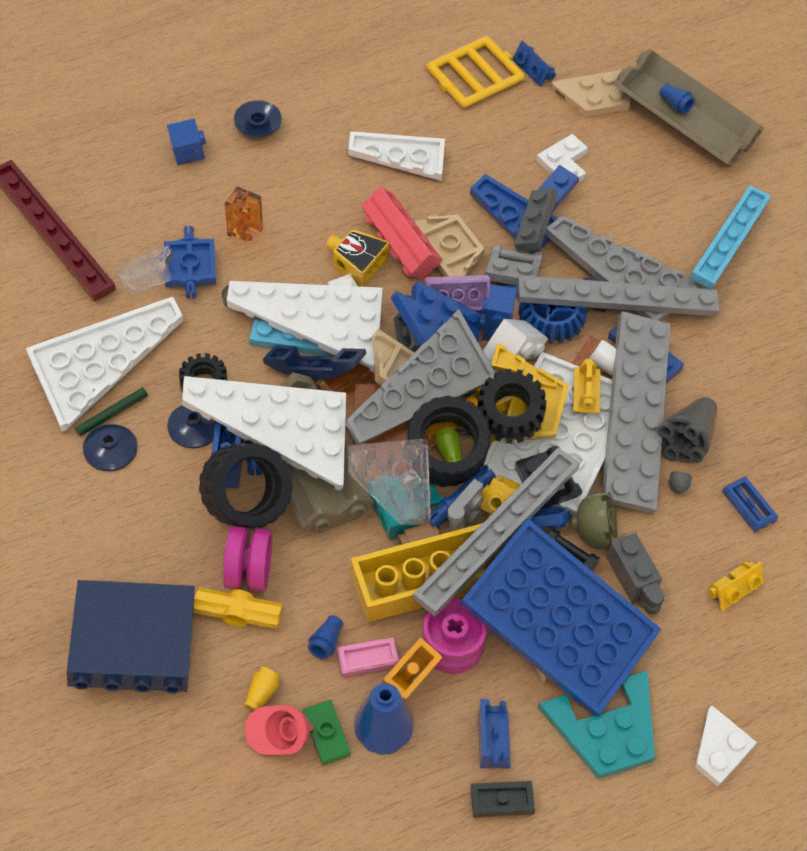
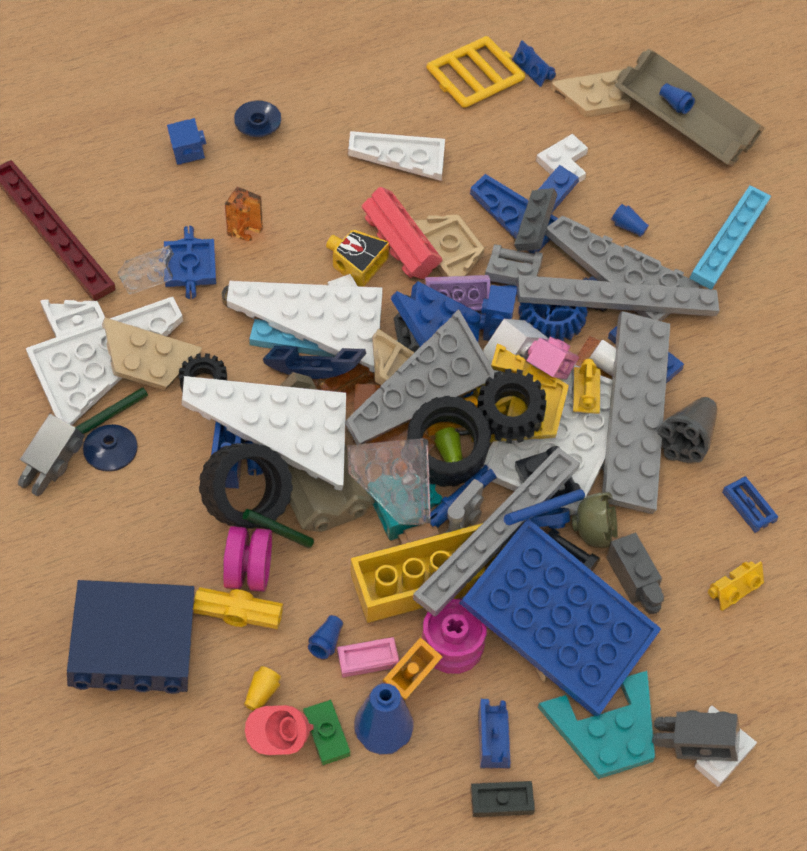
(49, 453): none -> hinge
(71, 315): none -> white wing
(145, 354): none -> tan wing
(189, 433): dark blue dish -> none
(278, 528): none -> dark green bar
(497, 493): yellow brick -> none
(543, 507): none -> blue bar
(552, 357): none -> bright pink brick
(629, 220): none -> blue cone
(680, 481): dark grey hinge -> none
(700, 735): none -> dark grey hinge

